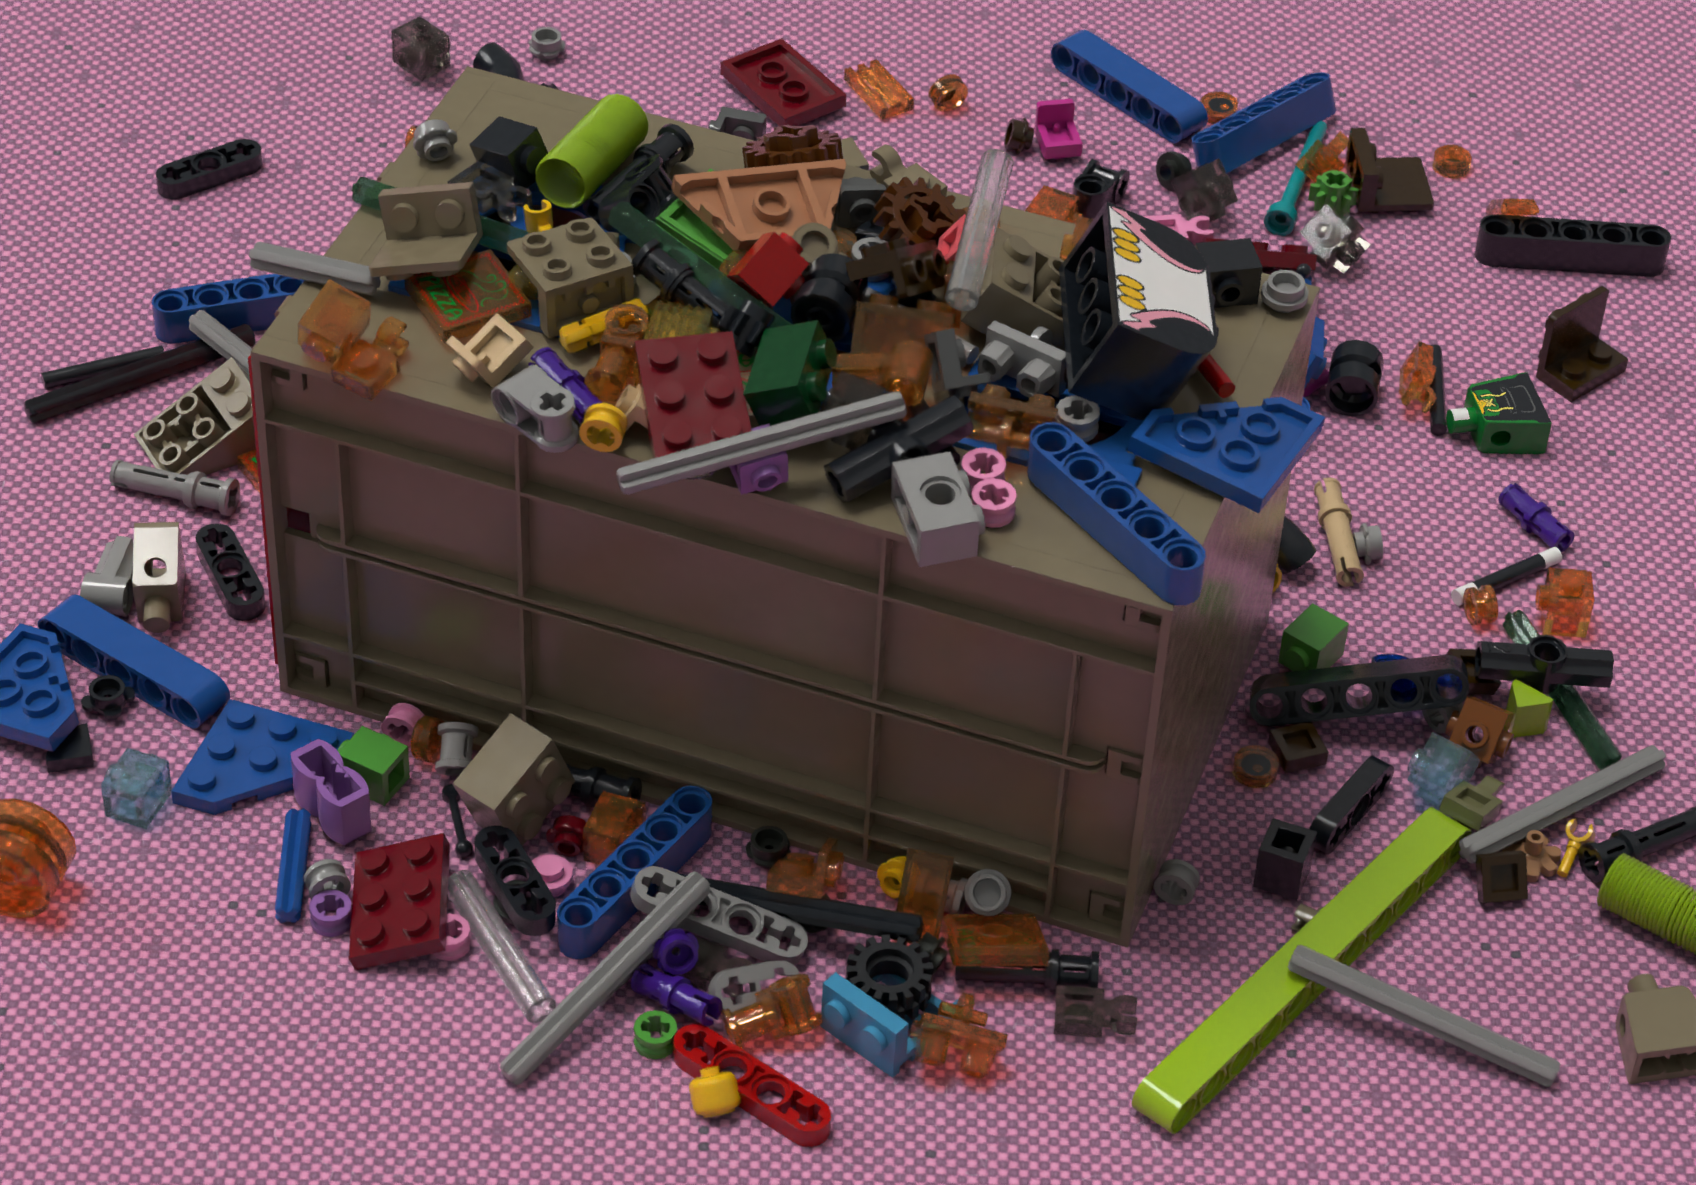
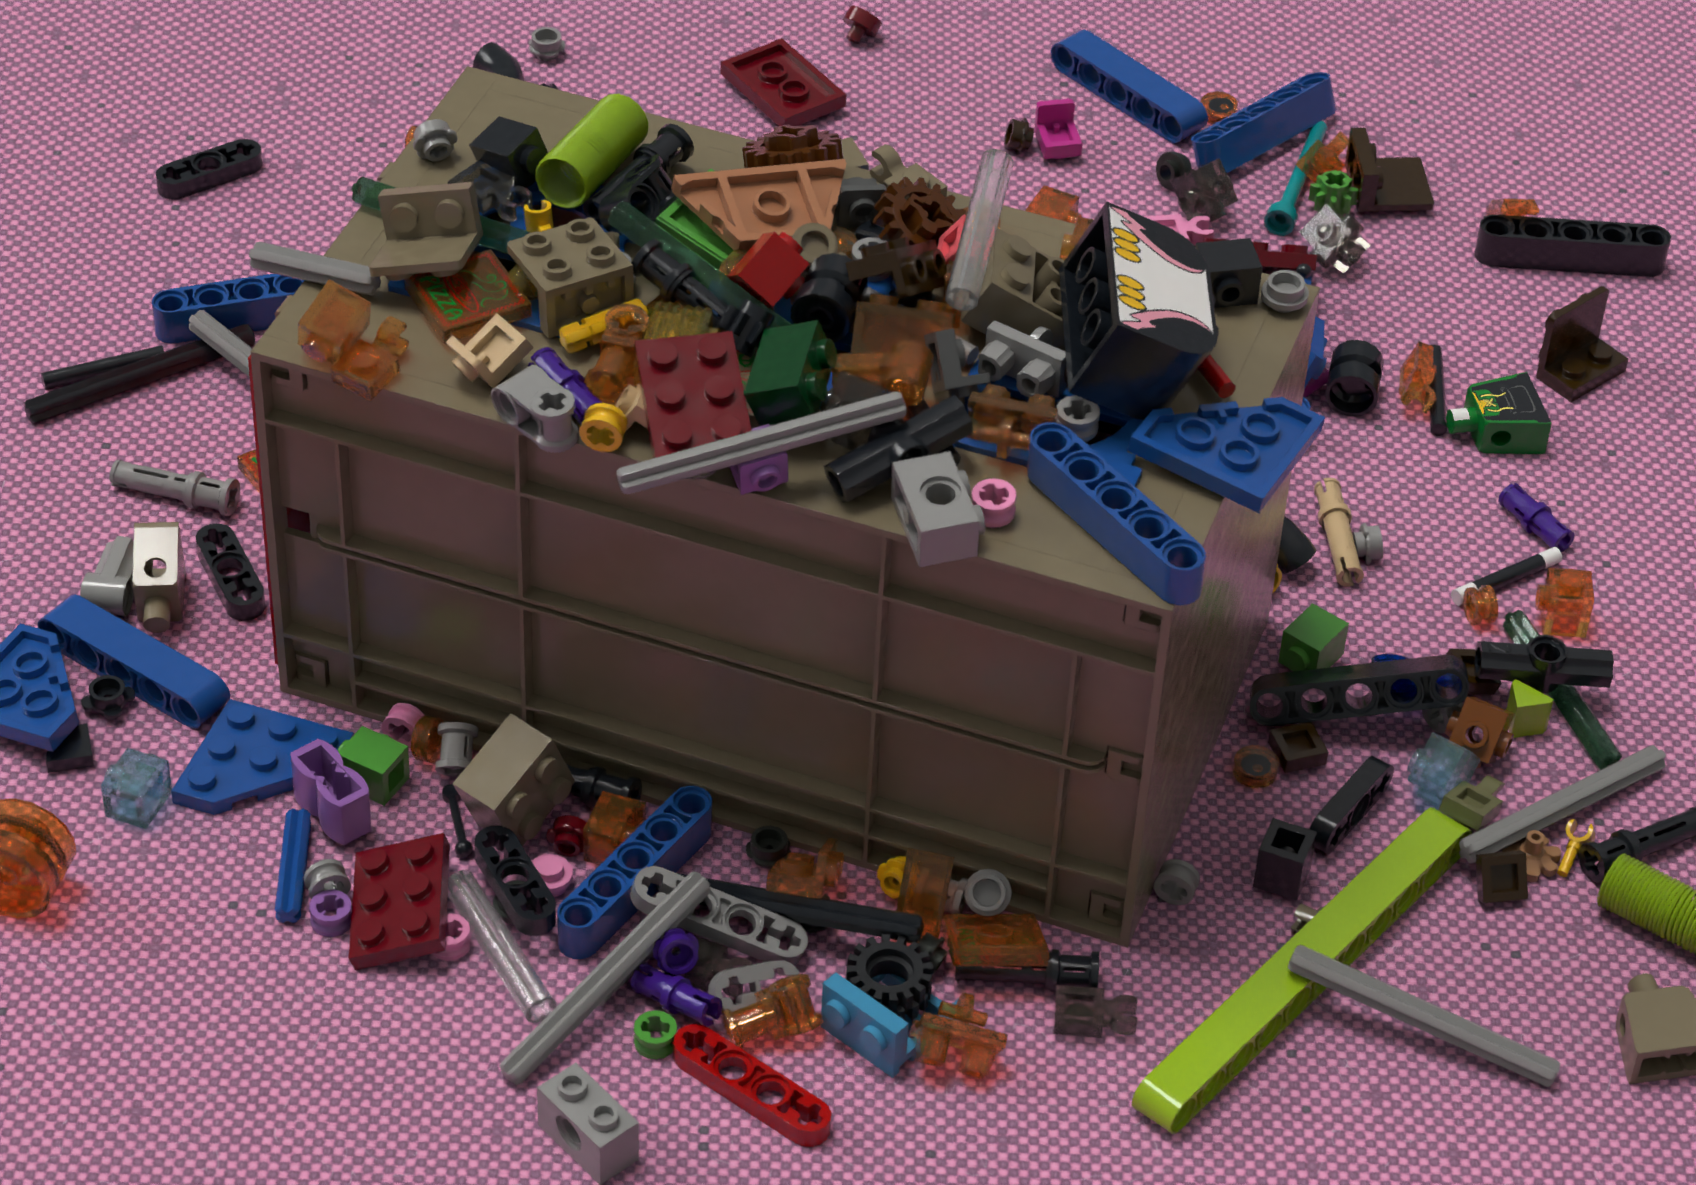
(204, 425): dark tan slope -> none
(420, 48): clear smoke brick -> none
(588, 1123): none -> light grey brick
(714, 1092): yellow piece -> none
(740, 123): dark grey bracket -> none
(861, 24): none -> dark red tile
(884, 87): clear orange tile -> none
(948, 92): clear orange tile -> none
(986, 460): bright pink bush -> none
(1097, 186): black piece -> none
(1451, 161): clear orange tile -> none

